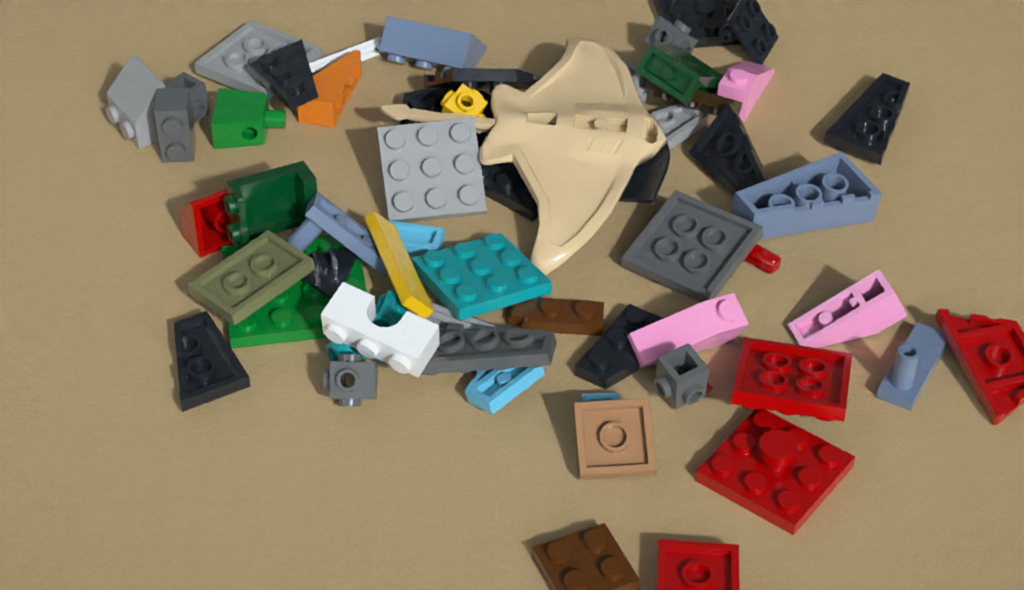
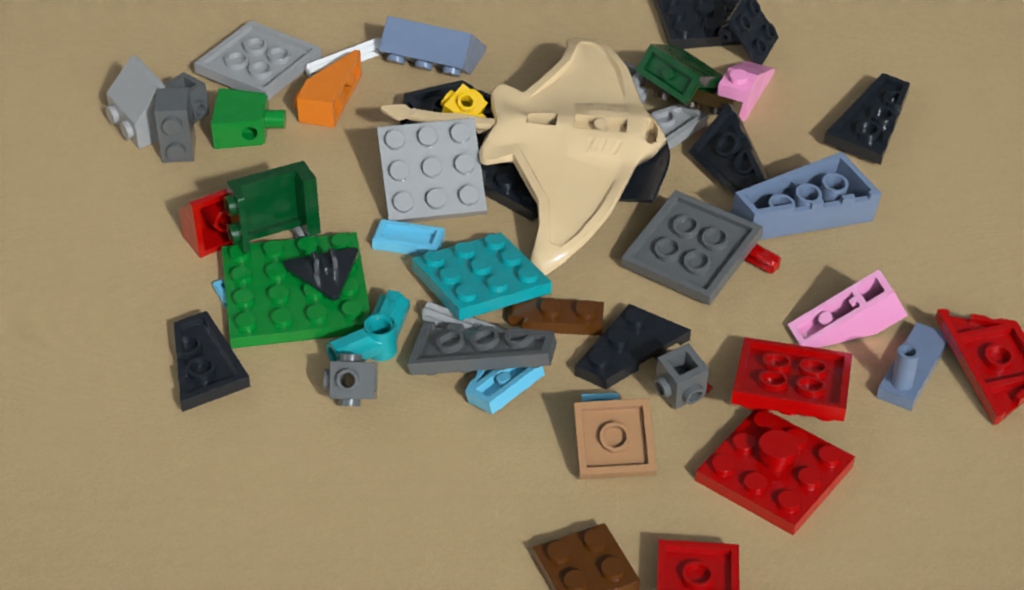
(251, 277): olive plate -> none
(287, 75): black wing -> none
(326, 216): sand blue piece -> none
(399, 265): yellow tile -> none
(402, 346): white arch -> none
(480, 78): black wing -> none
(671, 33): dark grey brick -> none
(701, 326): bright pink slope -> none

